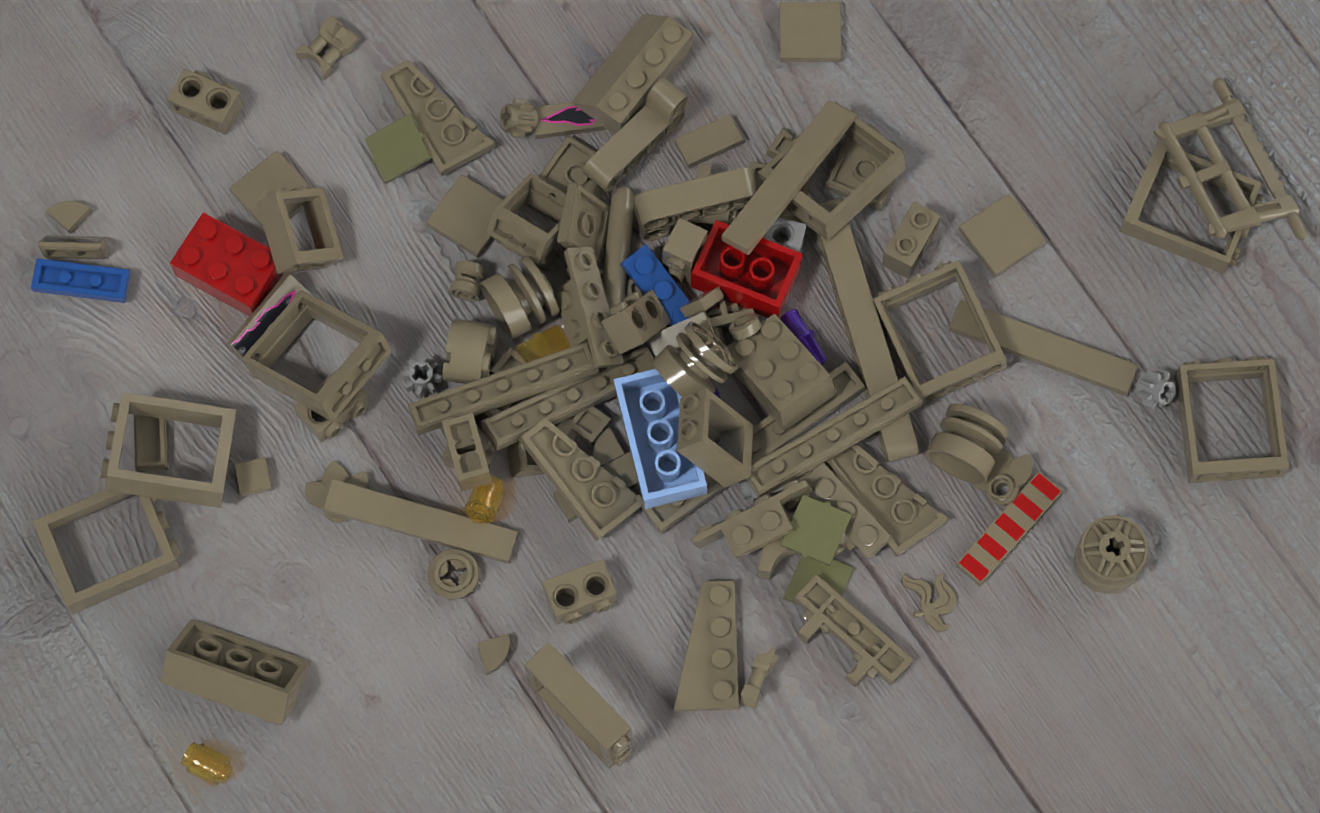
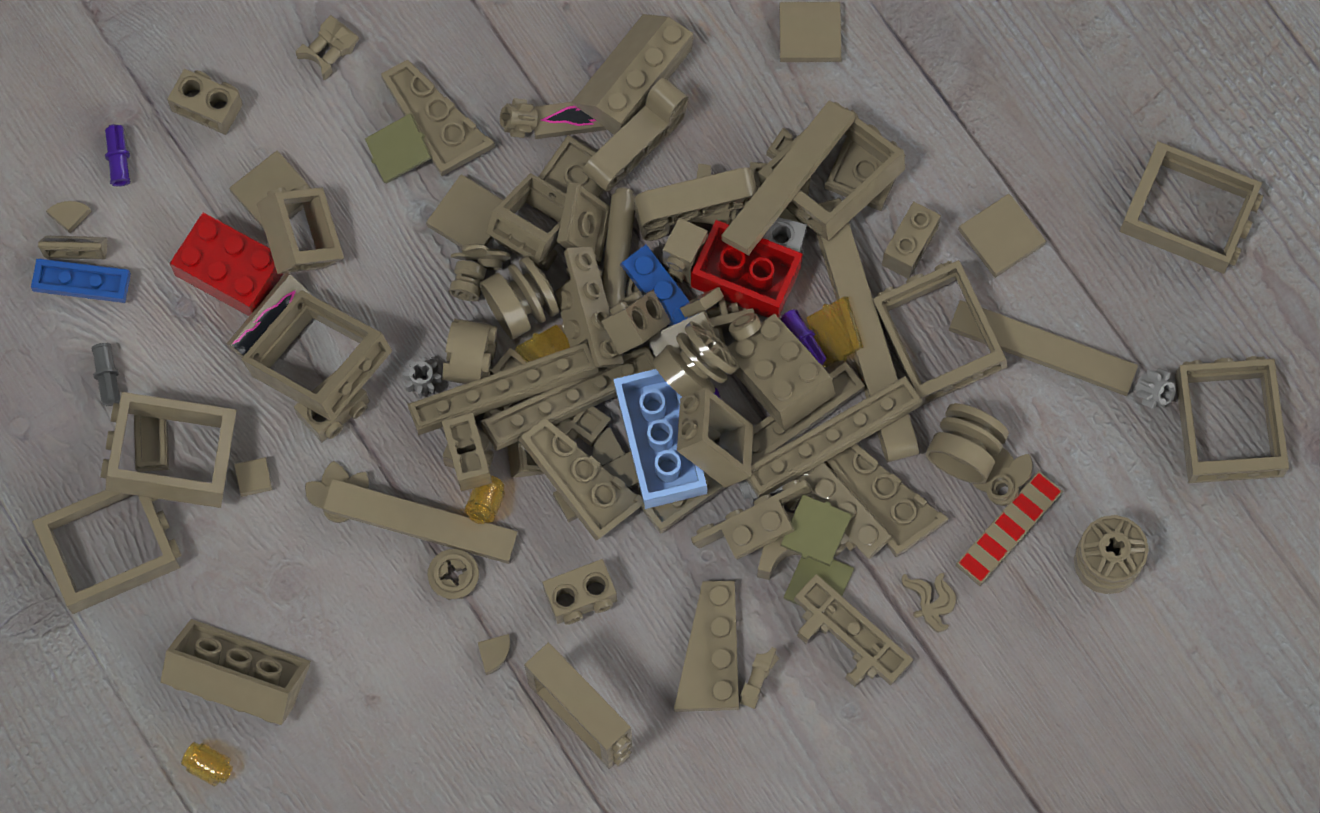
(106, 374): none -> dark grey axle
(117, 155): none -> dark purple axle
(489, 258): none -> dark tan plate
(708, 141): dark tan tile -> none
(835, 331): none -> clear yellow piece
(1247, 216): dark tan piece -> none

